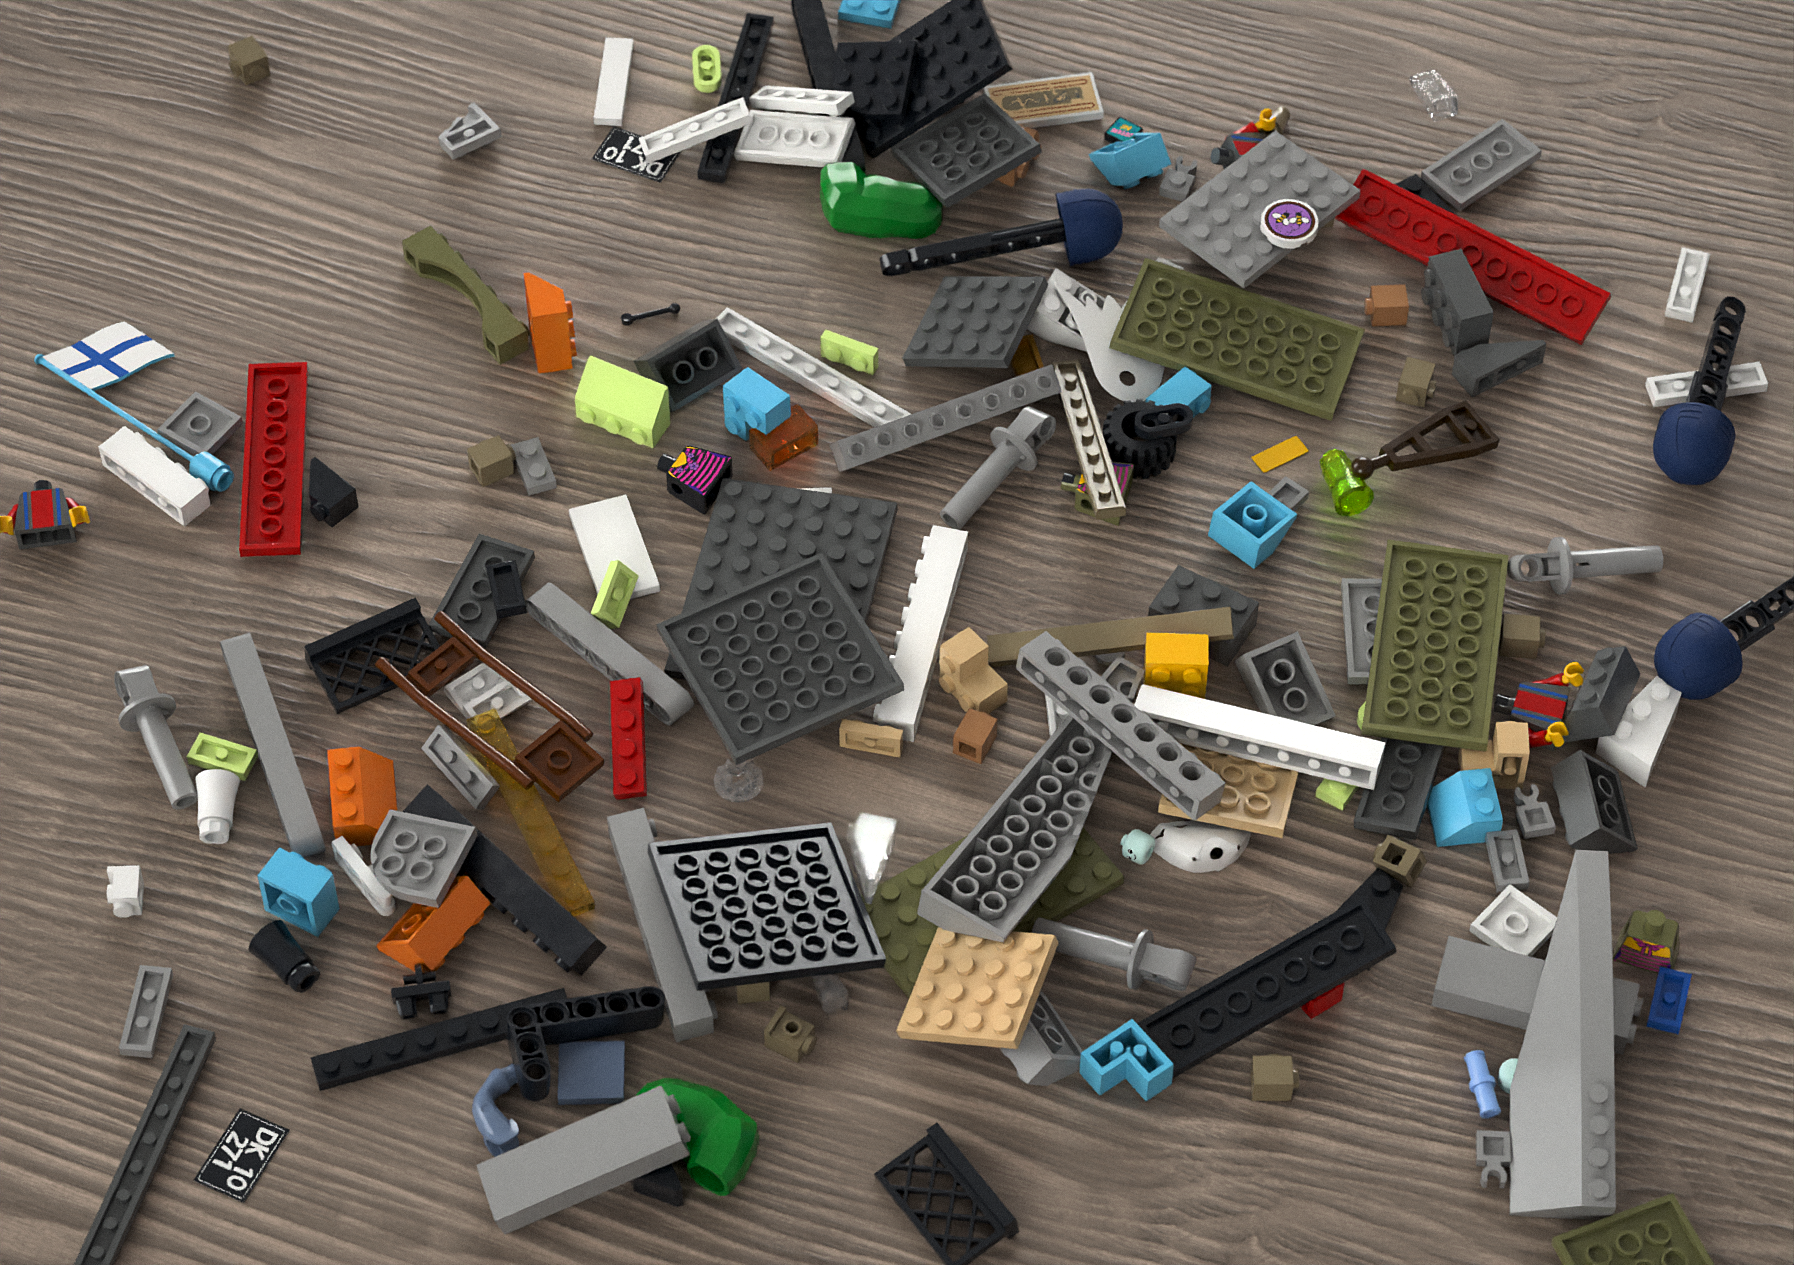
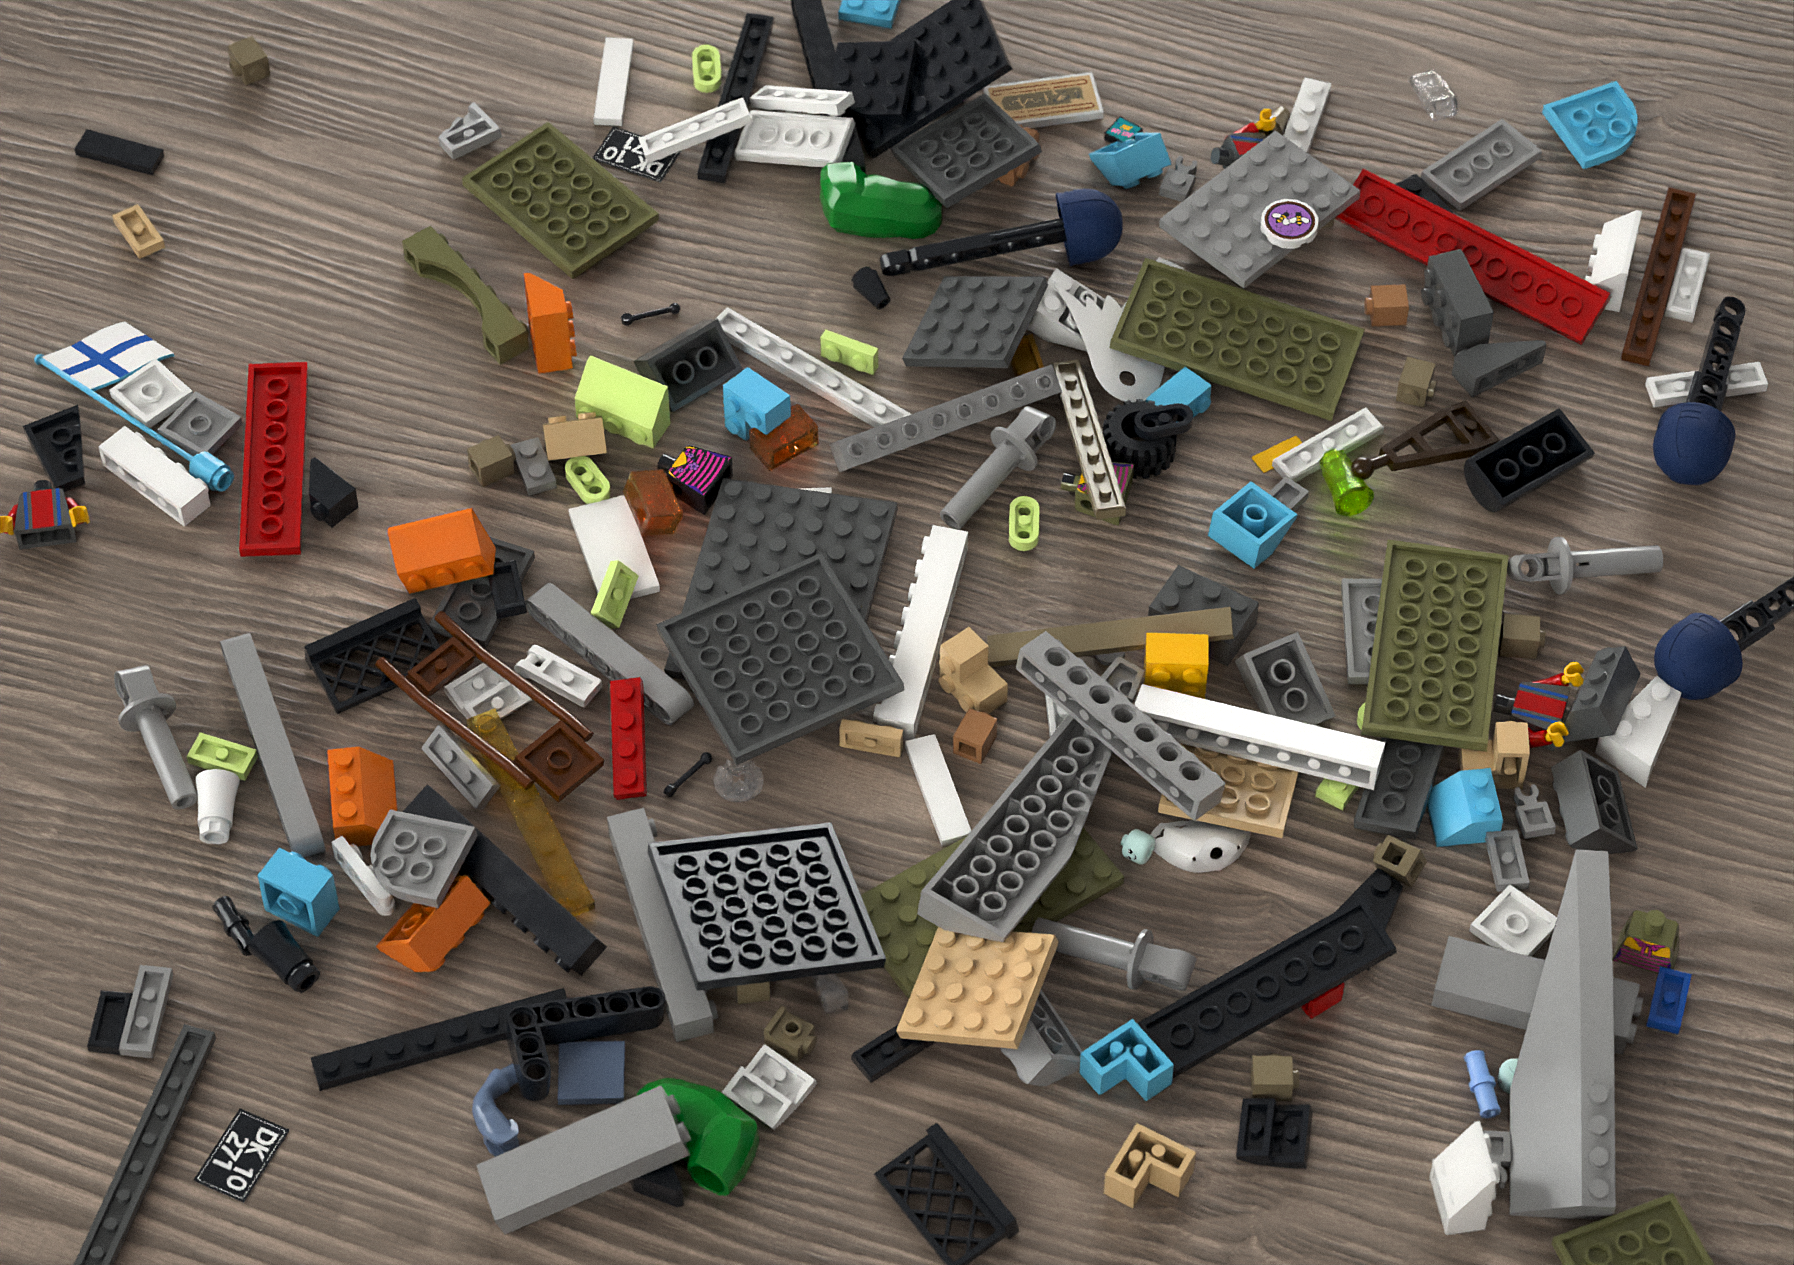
(59, 447): none -> black wing
(109, 1022): none -> black tile
(119, 152): none -> black tile
(125, 890): white brick -> none
(138, 231): none -> tan plate
(151, 393): none -> white plate
(234, 923): none -> black pin
(436, 992): black hips -> none
(441, 550): none -> orange slope
(559, 676): none -> white plate
(560, 200): none -> olive plate
(574, 437): none -> tan brick
(589, 482): none -> yellowish green plate
(652, 502): none -> clear orange brick
(706, 758): none -> black hinge
(769, 1087): none -> white slope
(871, 287): none -> black cone
(871, 848): clear slope -> none
(886, 1054): none -> black hinge
(938, 789): none -> white tile
(1022, 525): none -> yellowish green plate
(1148, 1159): none -> tan brick
(1274, 1133): none -> black slope
(1307, 113): none -> white plate
(1342, 436): none -> white tile
(1465, 1182): none -> white slope
(1525, 461): none -> black brick
(1594, 123): none -> medium azure plate
(1614, 257): none -> white slope
(1658, 277): none -> reddish brown plate

